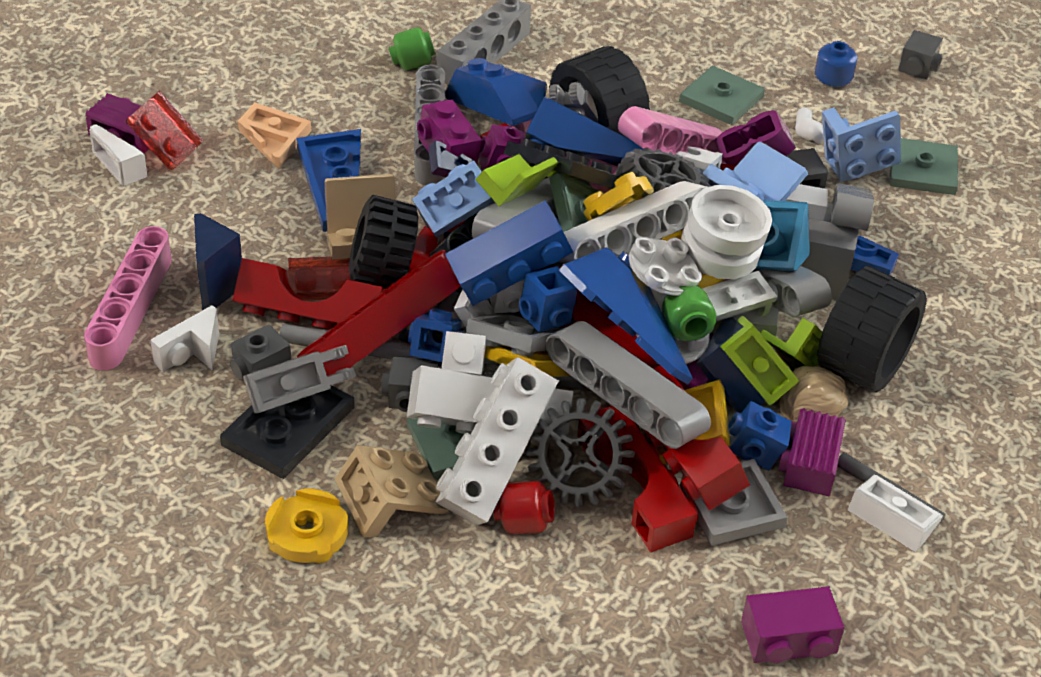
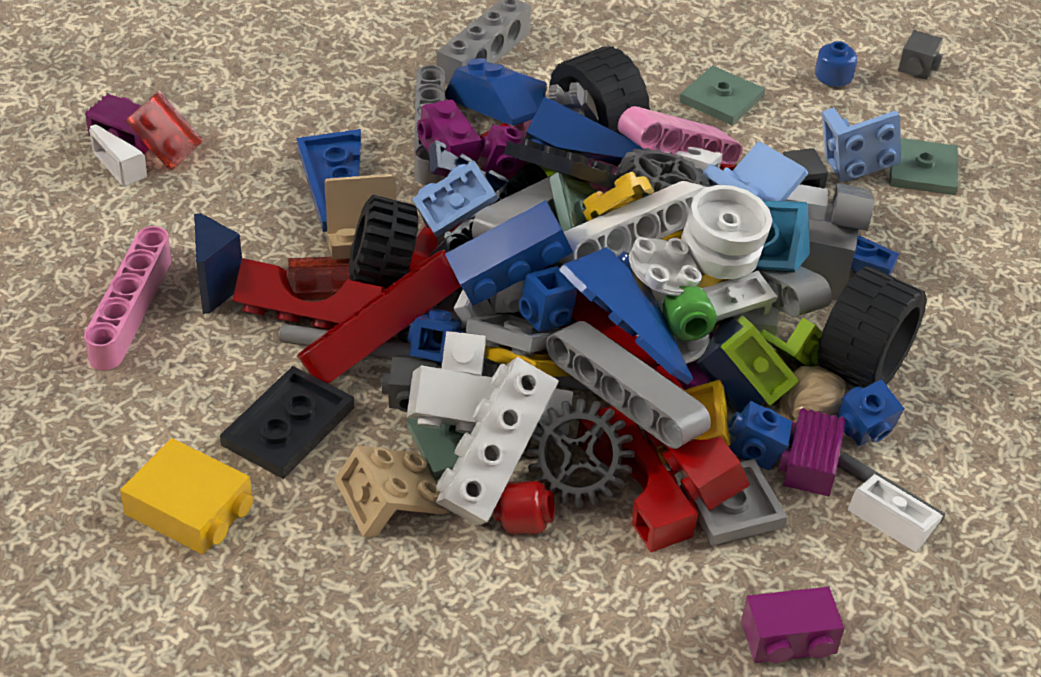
(187, 496): none -> yellow brick
(191, 337): white slope -> none
(258, 351): dark grey brick -> none
(273, 131): light nougat wing -> none
(294, 379): light grey hinge -> none
(312, 544): yellow plate -> none
(412, 49): bright green head -> none
(513, 178): lime panel -> none
(763, 128): magenta brick -> none
(808, 128): white arm -> none
(870, 412): none -> blue brick

